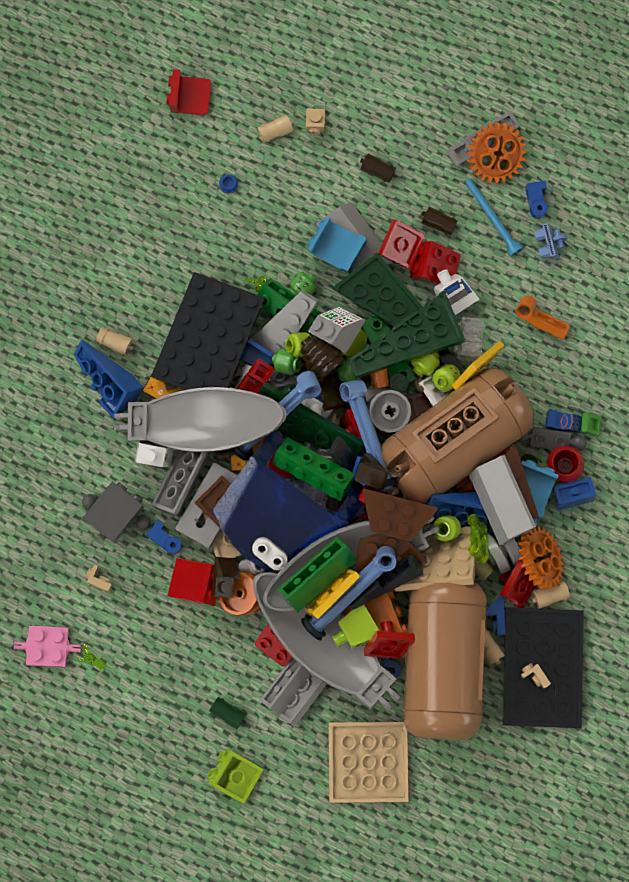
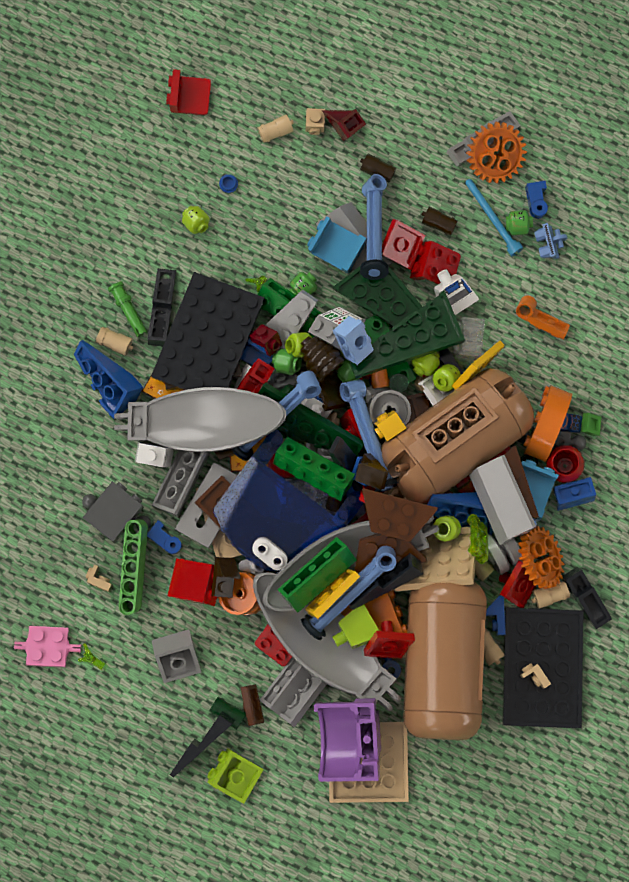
(124, 301): none -> bright green pin
(127, 574): none -> bright green beam
(161, 307): none -> black slope
(176, 656): none -> light grey slope
(195, 219): none -> lime head
(221, 724): none -> black slope
(252, 705): none -> reddish brown plate
(266, 338): none -> dark red bracket
(345, 121): none -> dark red slope
(347, 735): none -> medium lavender piece
(353, 339): none -> light blue brick
(374, 267): none -> medium blue piece
(389, 425): none -> yellow brick
(519, 222): none -> bright green head
(548, 422): none -> orange brick
(587, 597): none -> black slope

